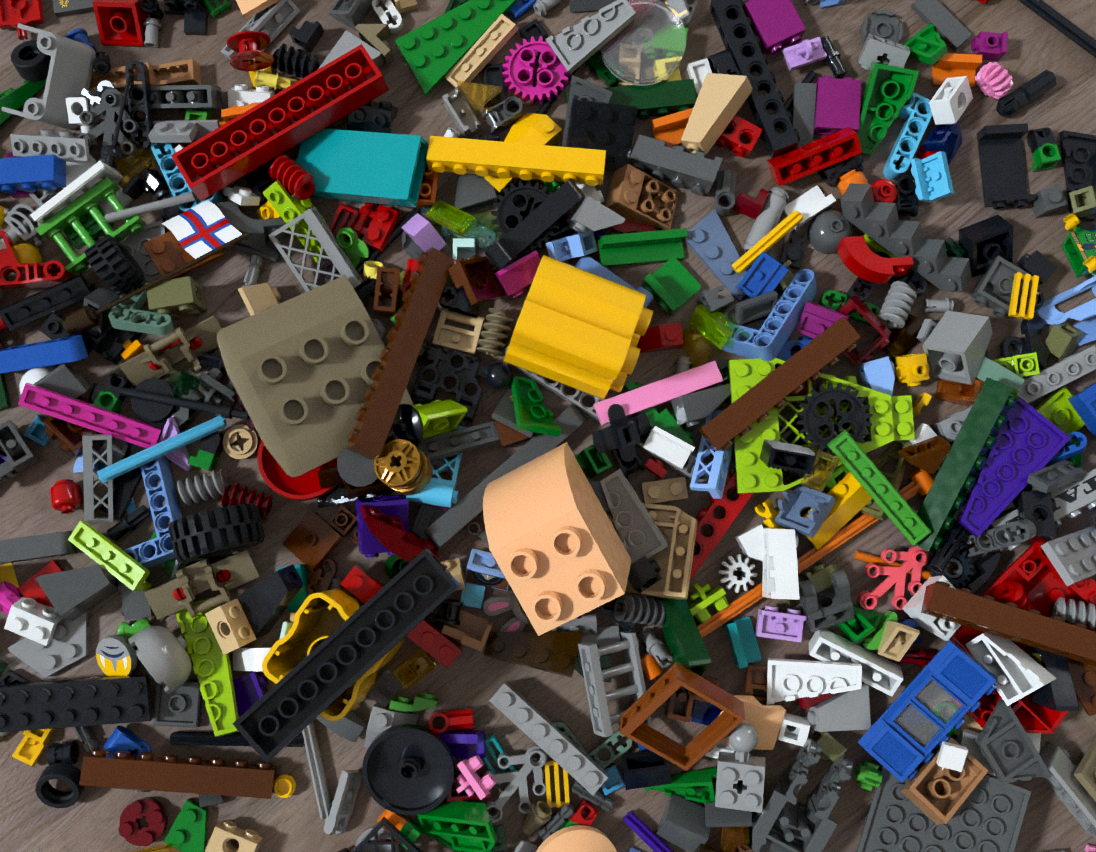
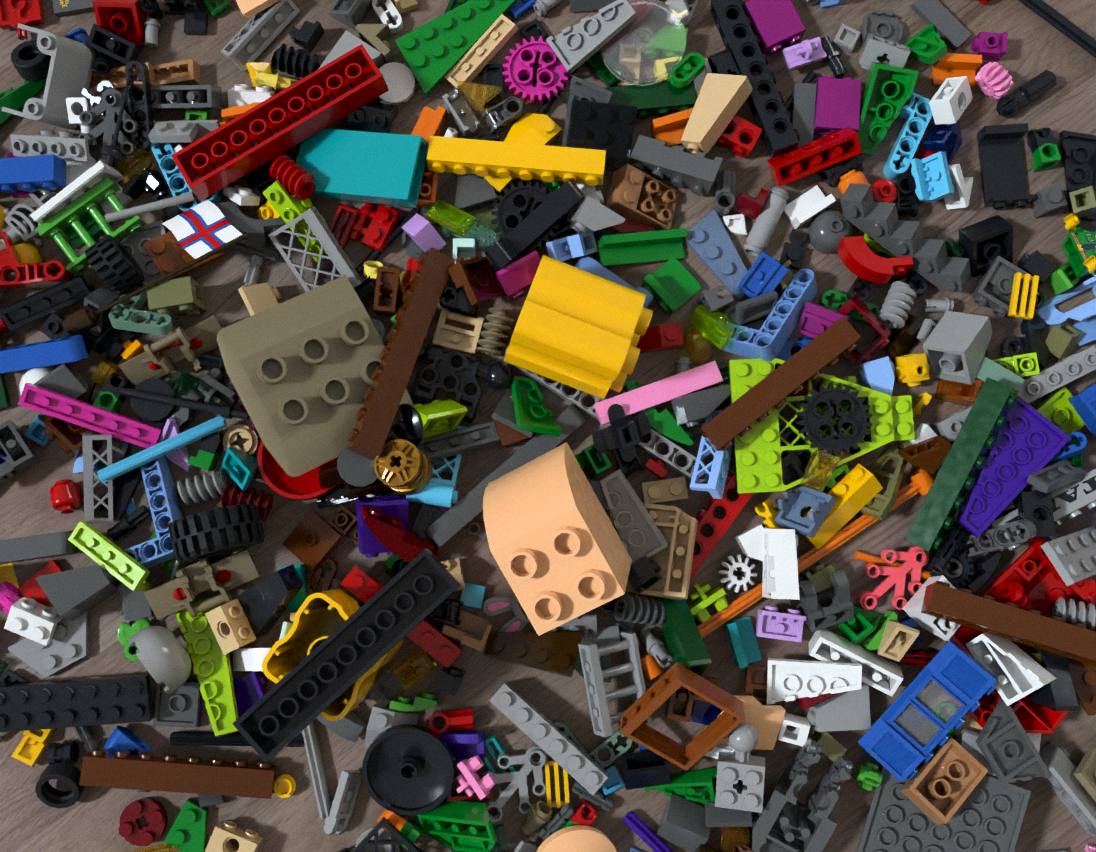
(104, 370): none -> clear yellow bush
(113, 44): none -> black brick
(116, 656): tile -> none
(240, 467): none -> teal slope
(250, 48): red piece -> none
(354, 248): bright green plate -> none
(399, 82): none -> white tile
(430, 122): none -> orange panel
(449, 679): none -> black brick
(485, 571): panel -> none
(668, 447): white panel -> none
(687, 70): none -> green plate
(735, 224): none -> white tile
(767, 241): yellow axle -> none
(787, 456): black brick -> none
(846, 38): none -> light grey tile
(879, 488): bright green tile -> none
(952, 756): white tile -> none
(961, 187): none -> white slope
(1062, 279): none -> bright green slope

